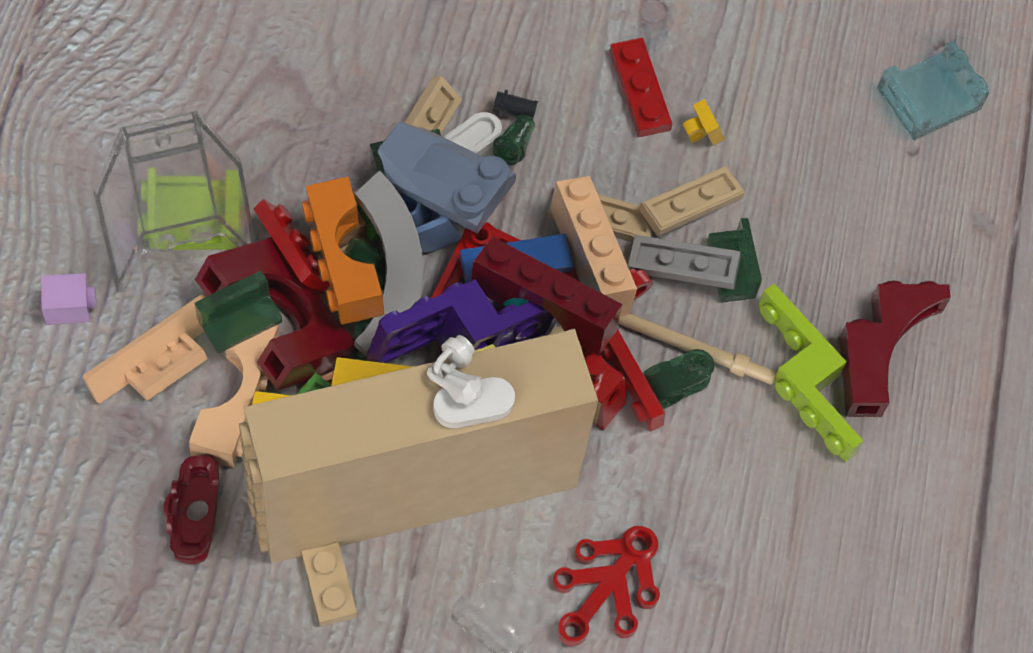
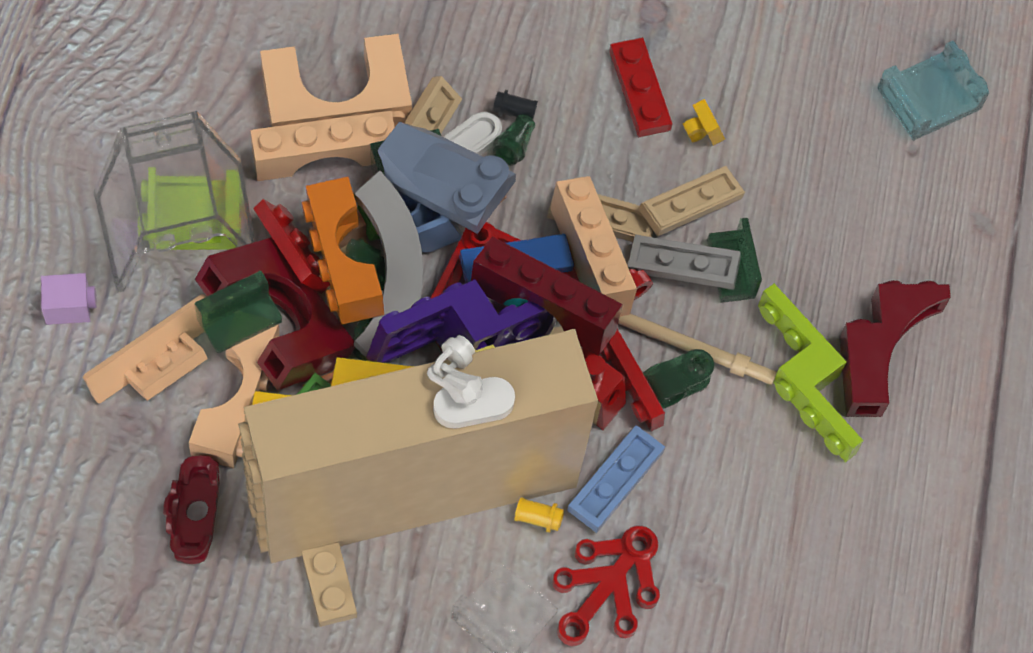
(286, 148): none -> light nougat arch
(385, 91): none -> light nougat arch
(539, 514): none -> yellow pin
(616, 478): none -> medium blue plate

